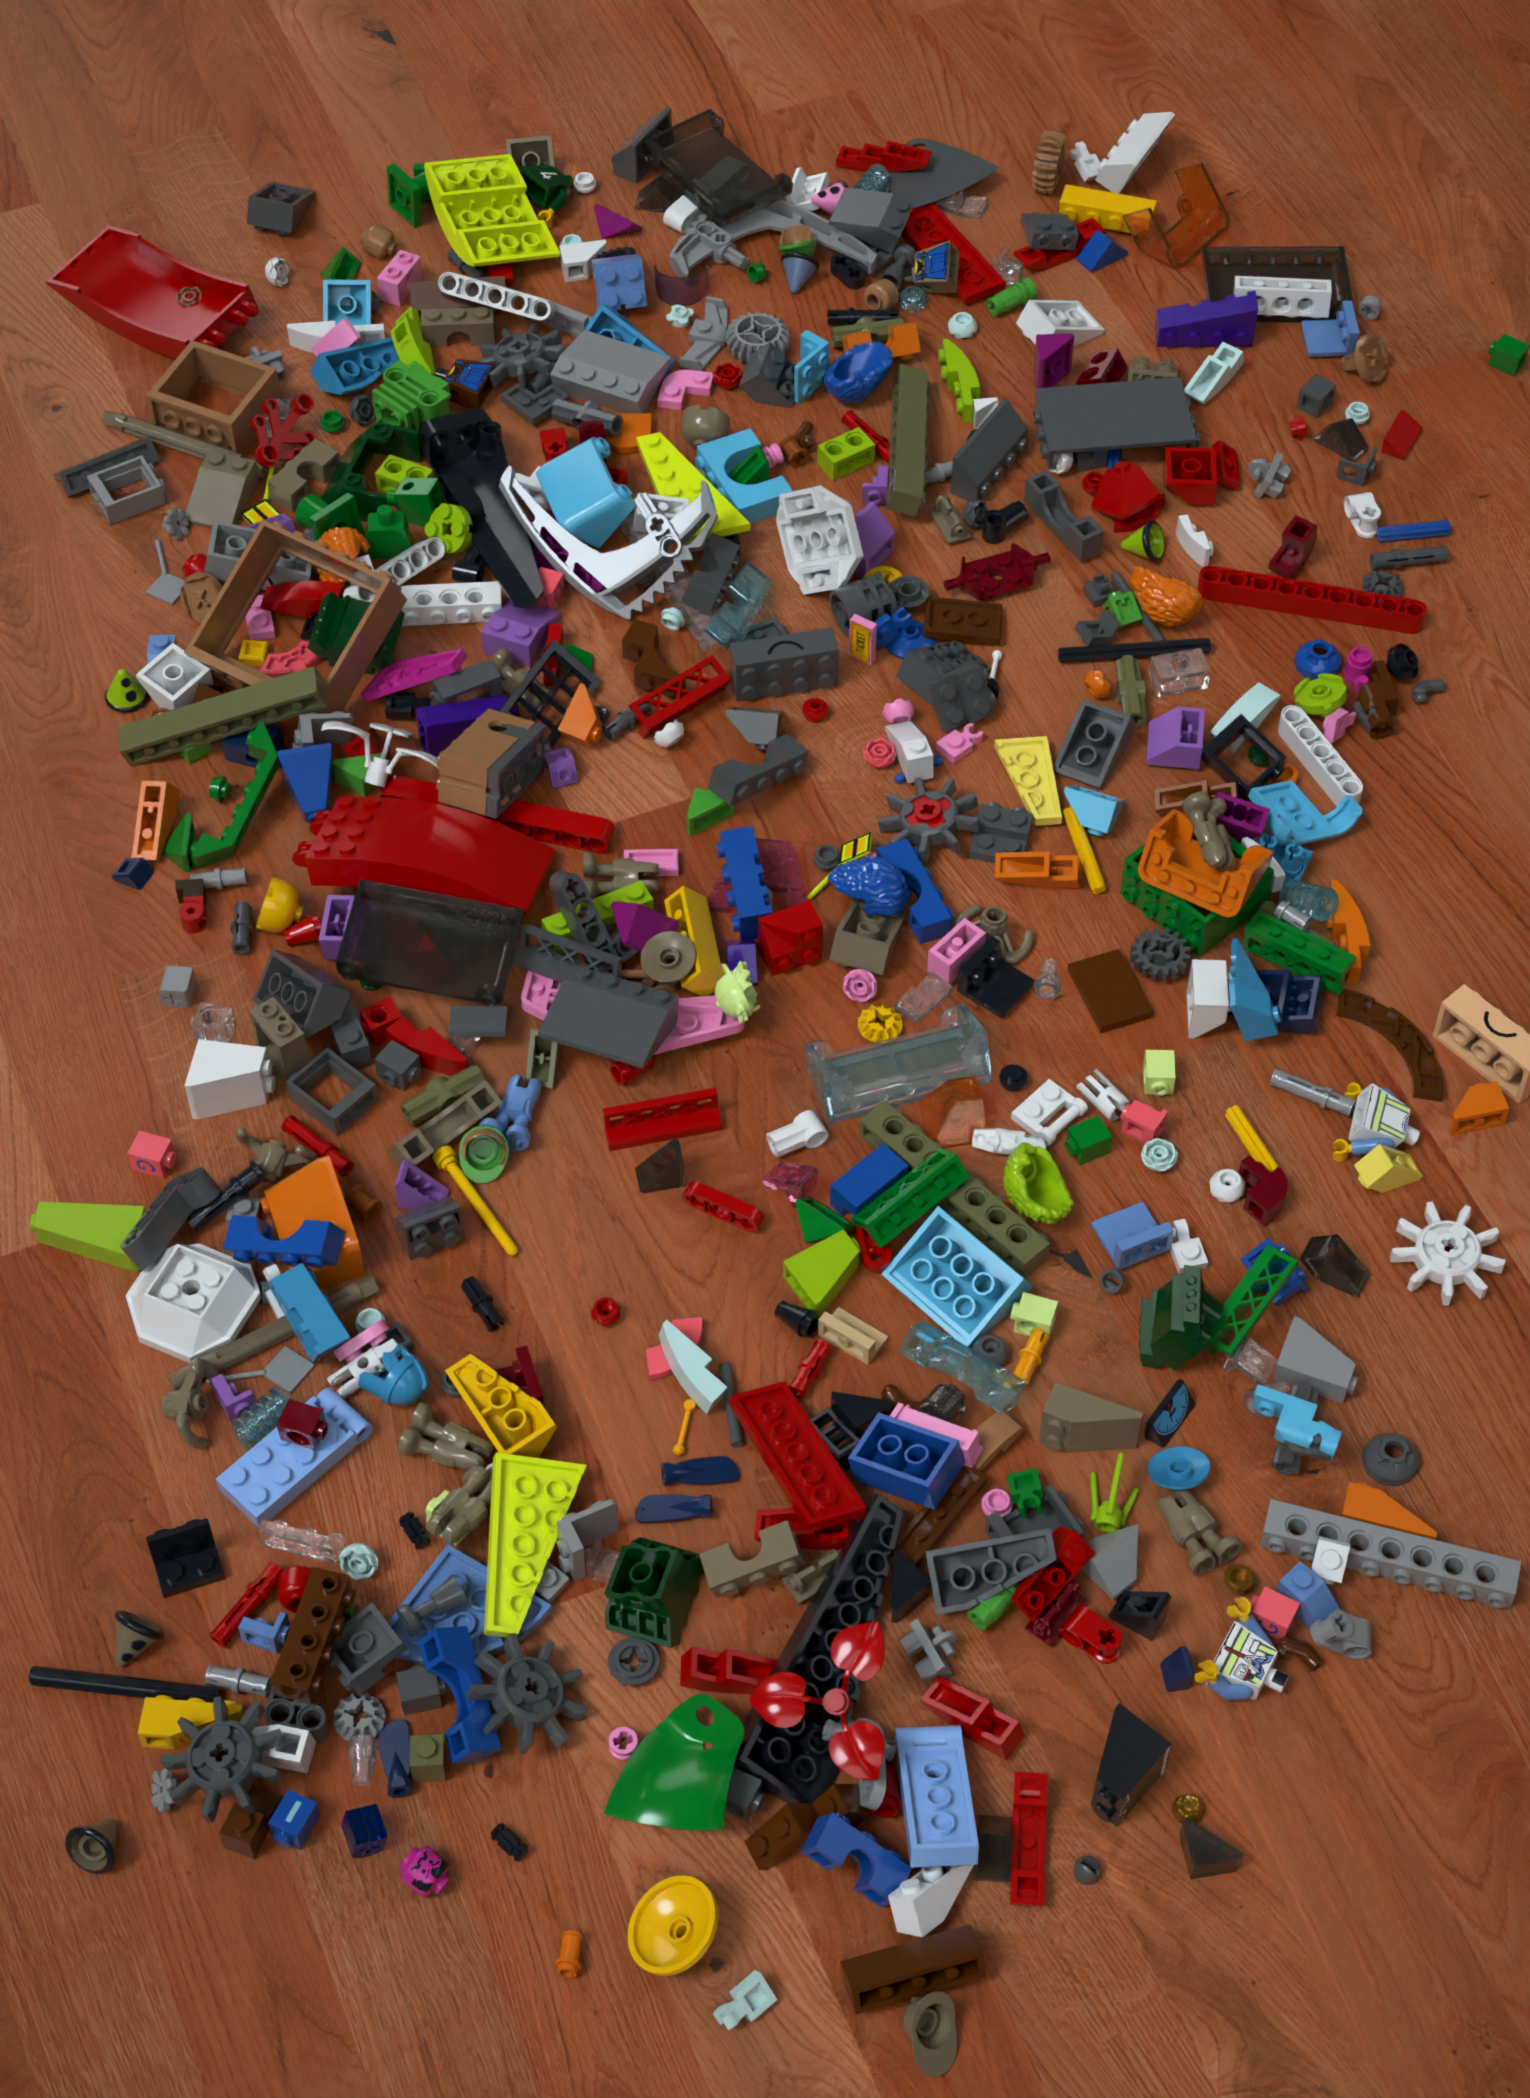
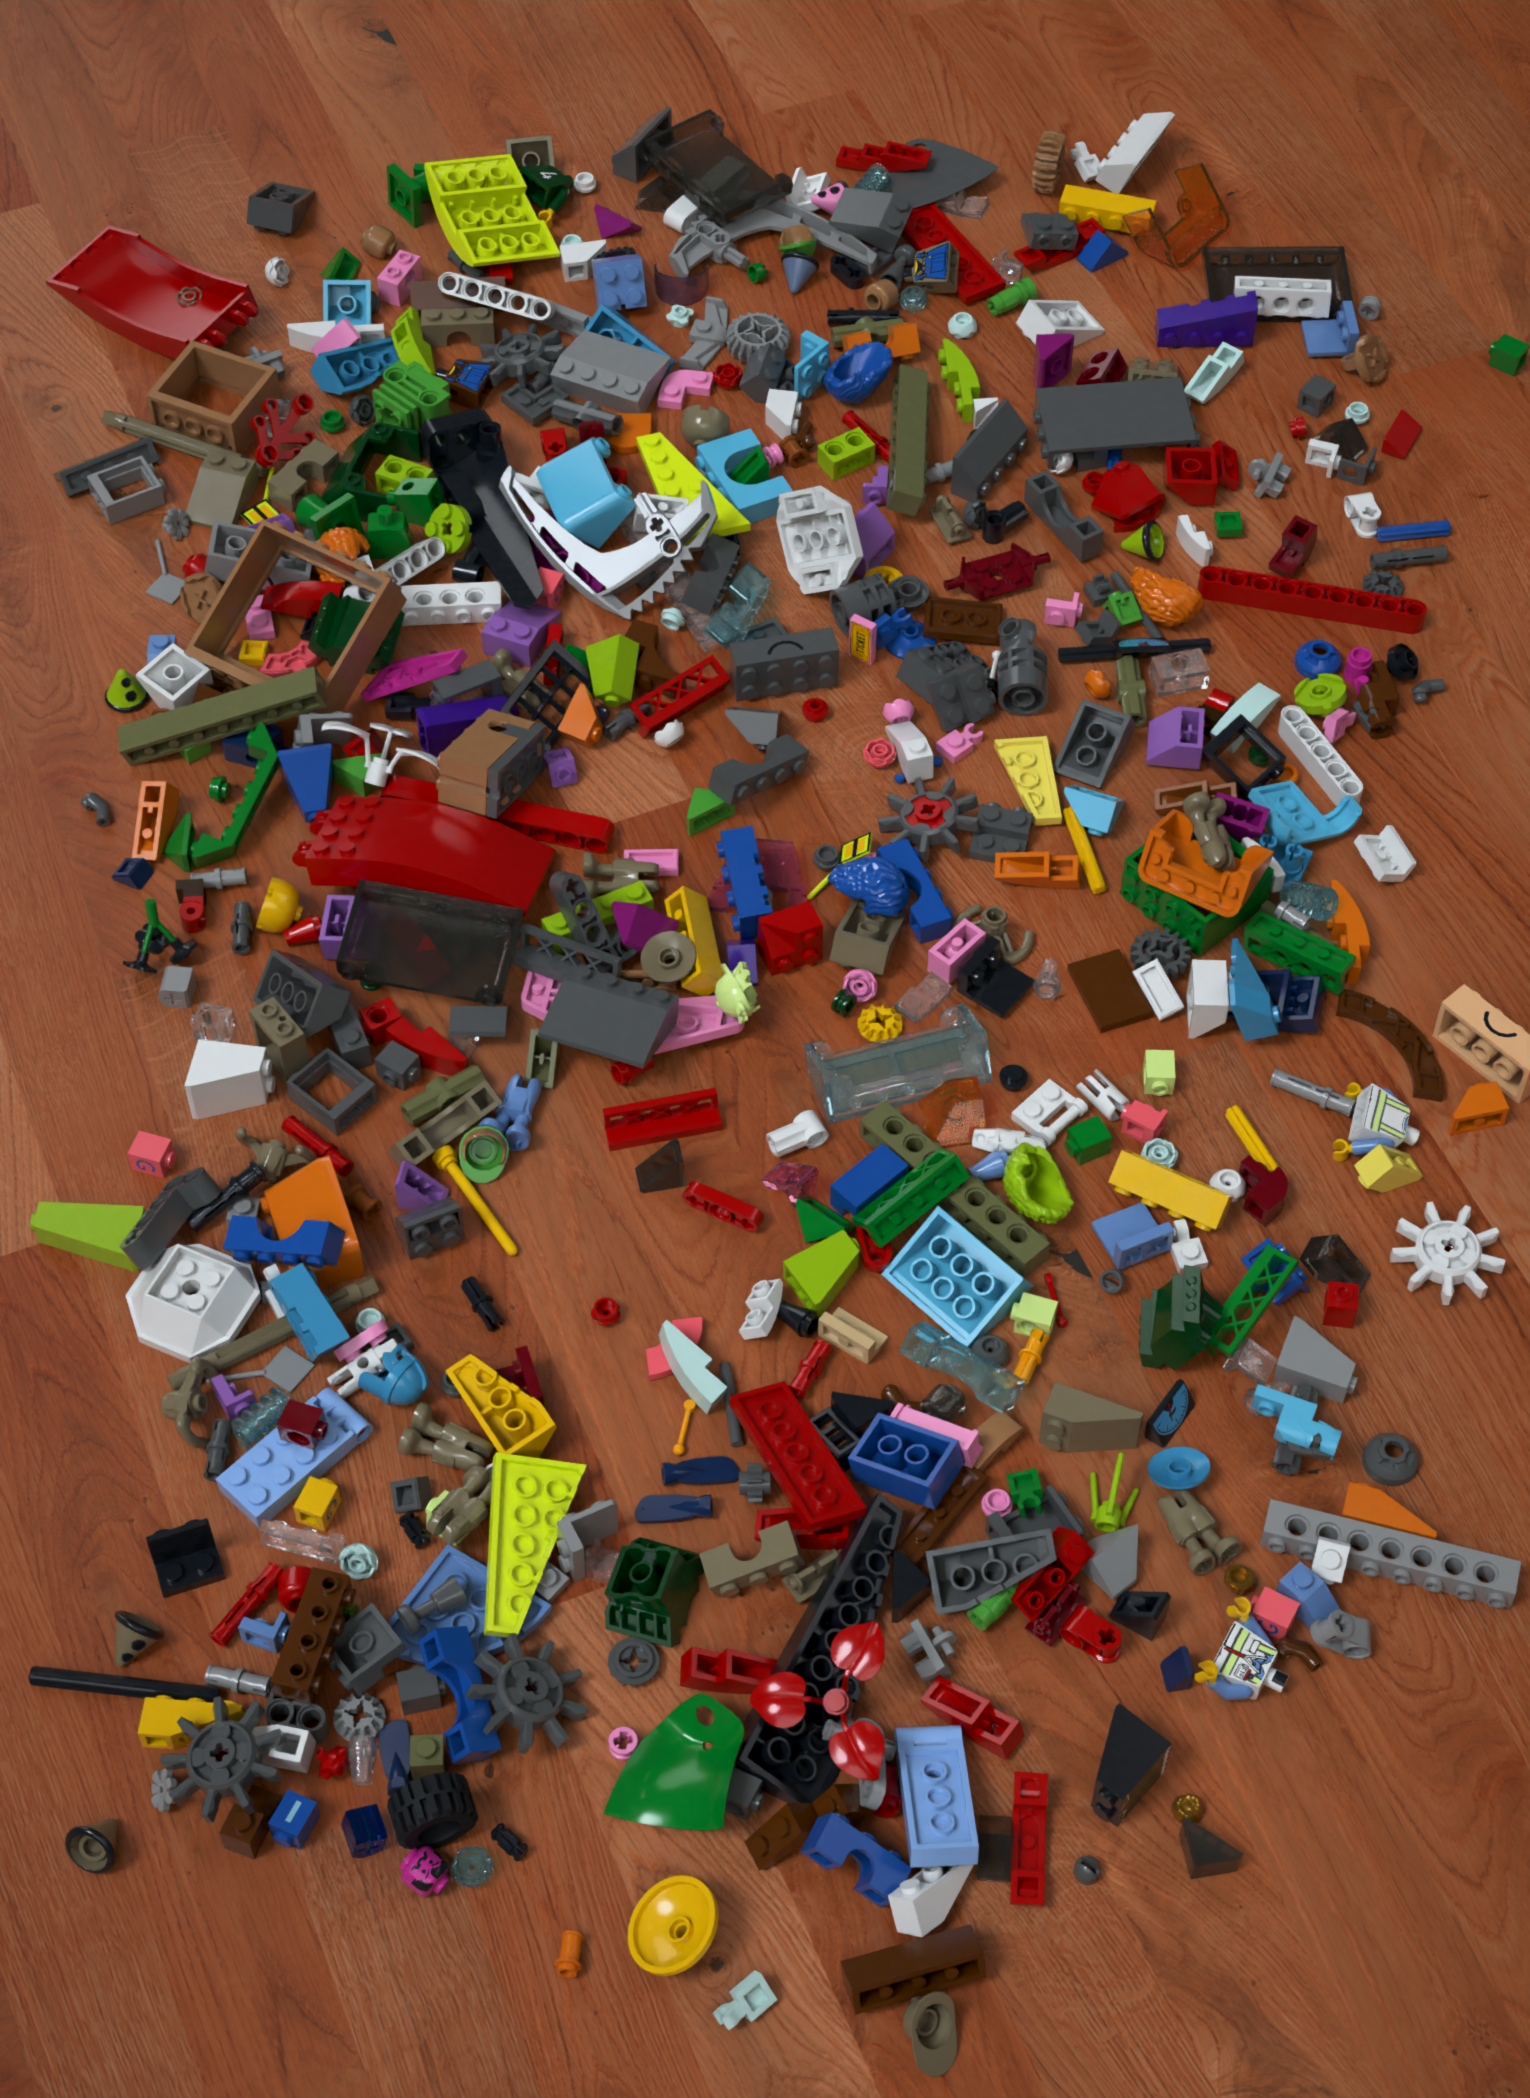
(102, 808): none -> dark grey arm
(154, 938): none -> black plant
(217, 1449): none -> dark grey pin
(317, 1503): none -> yellow brick
(331, 1762): none -> red plant
(411, 1494): none -> dark grey slope
(432, 1810): none -> black tyre
(471, 1857): none -> clear light blue plate
(613, 669): none -> lime slope
(754, 1482): none -> dark grey gear
(764, 1306): none -> white slope
(781, 412): none -> white slope
(843, 1002): none -> dark green bush
(990, 1167): none -> medium blue cone
(1021, 669): none -> dark grey cylinder
(1061, 1321): none -> red hinge
(1063, 612): none -> bright pink bracket
(1141, 647): none -> black slope
(1158, 990): none -> white tile
(1171, 1190): none -> yellow brick
(1215, 707): none -> leg
(1228, 524): none -> green plate
(1323, 455): none -> white bracket
(1340, 1304): none -> red brick
(1386, 855): none -> white bracket

